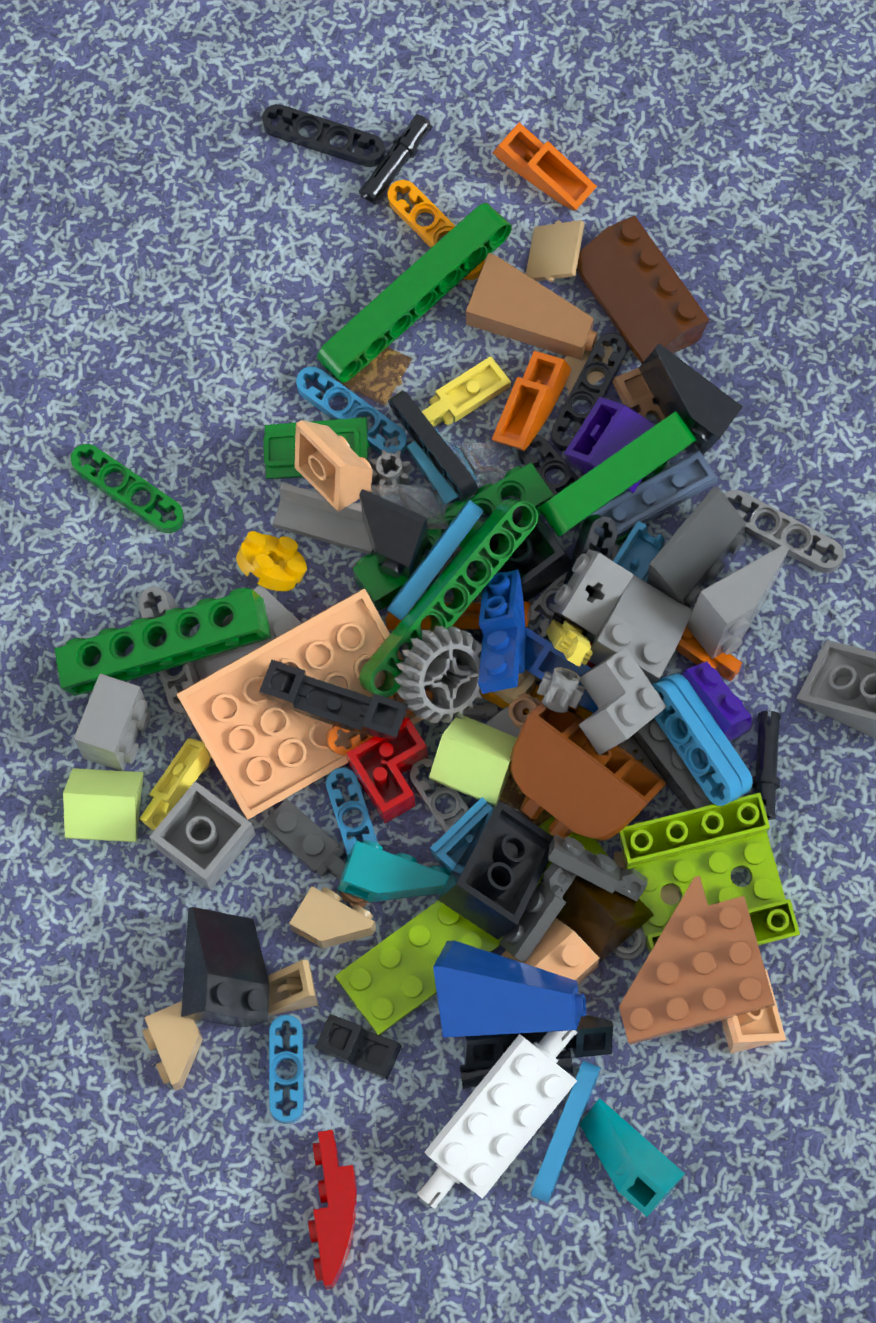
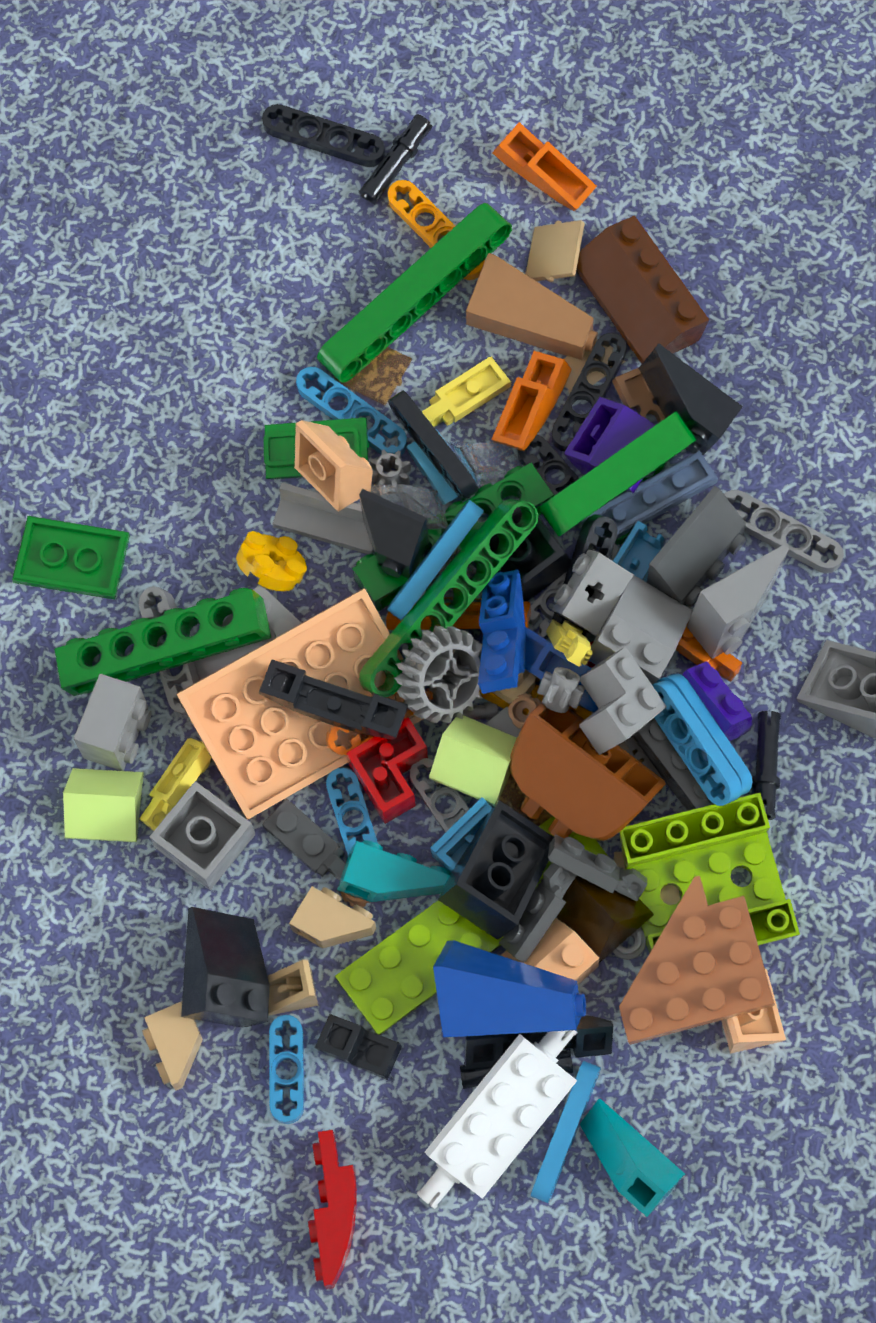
(71, 557): none -> green tile
(130, 485): green beam -> none

